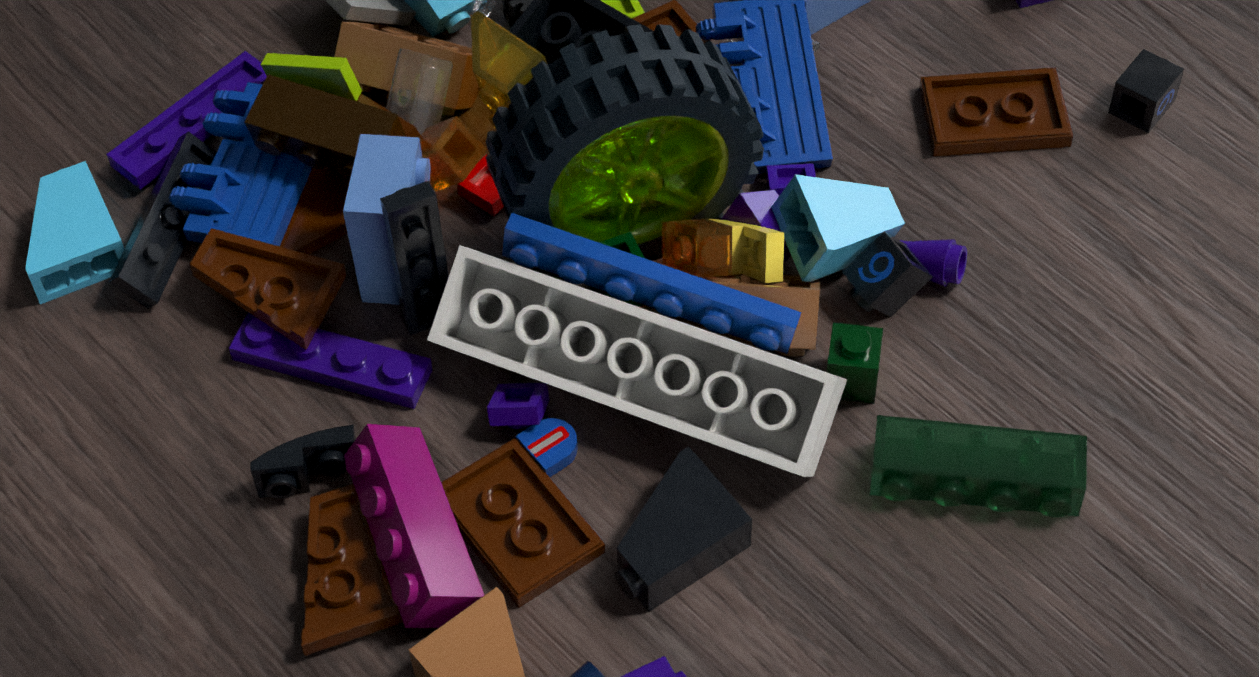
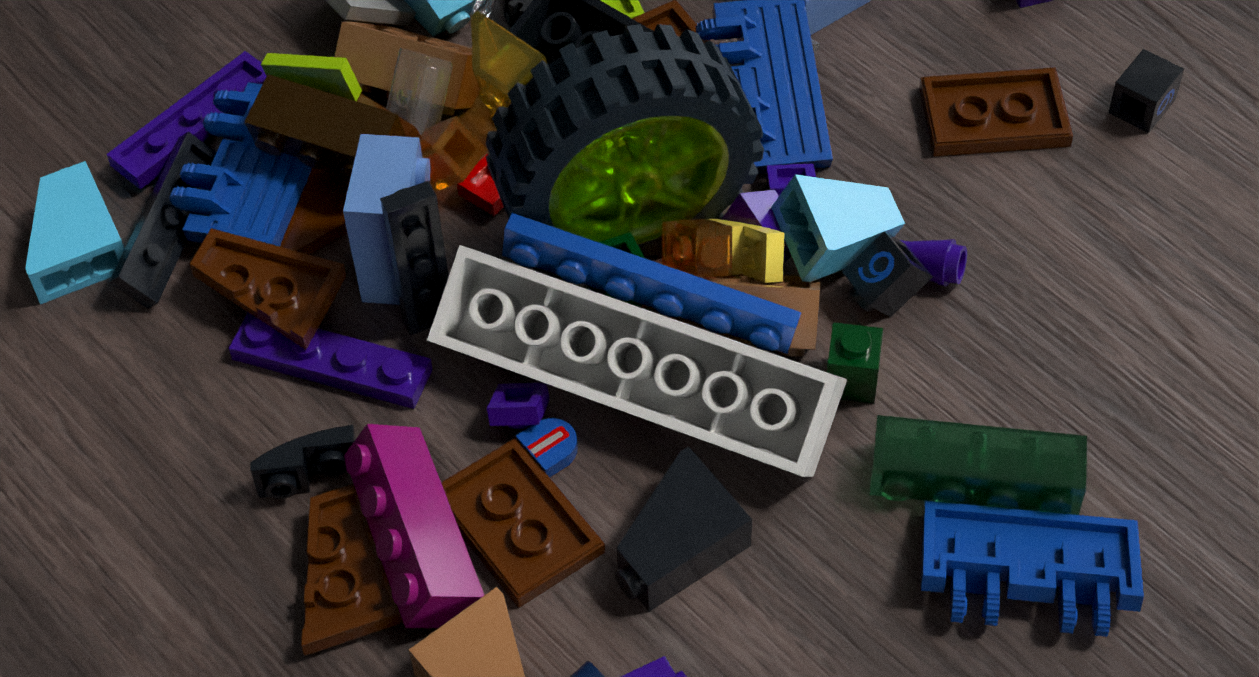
(1034, 556): none -> blue hinge

